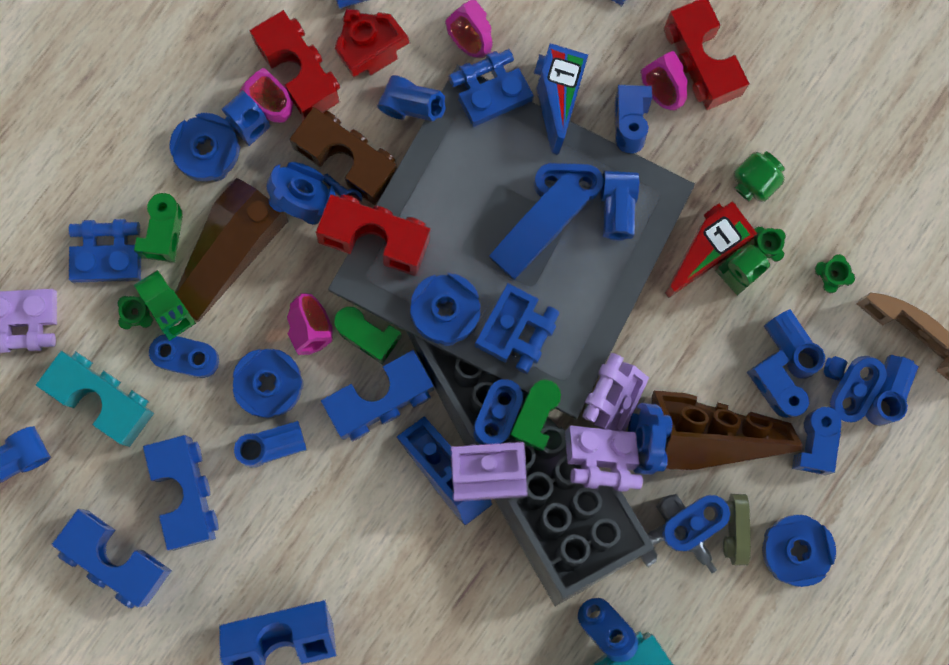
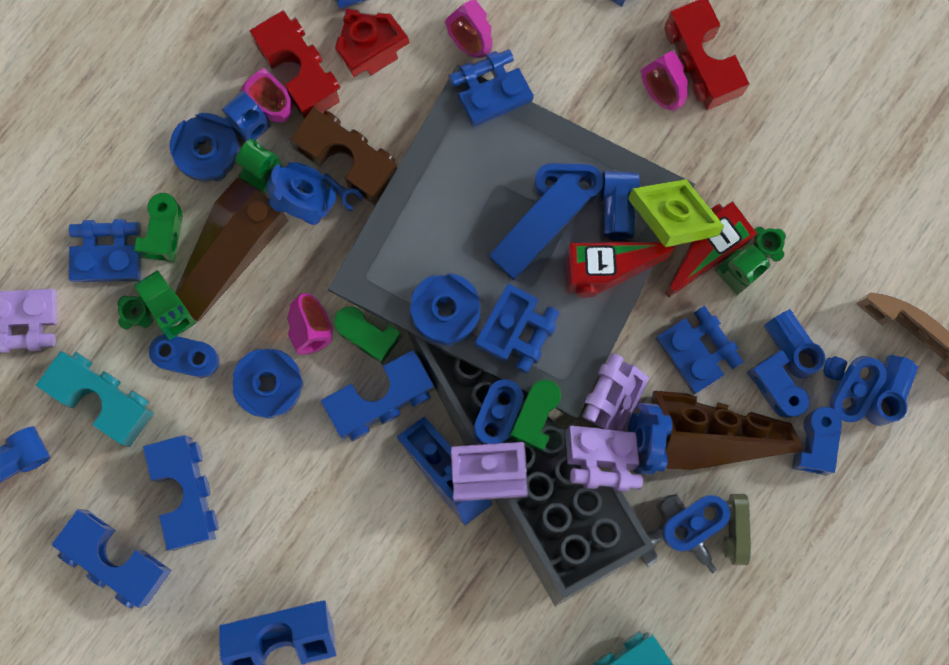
(256, 164): none -> green leg
(274, 444): blue piece -> none
(348, 220): red arch -> none
(406, 99): blue piece -> none
(557, 89): blue slope -> none
(600, 266): none -> red slope
(606, 627): blue plate -> none
(630, 125): blue leg -> none
(675, 212): none -> lime plate
(691, 356): none -> blue plate
(759, 176): green head -> none
(809, 533): blue plate -> none
(841, 266): green plate -> none

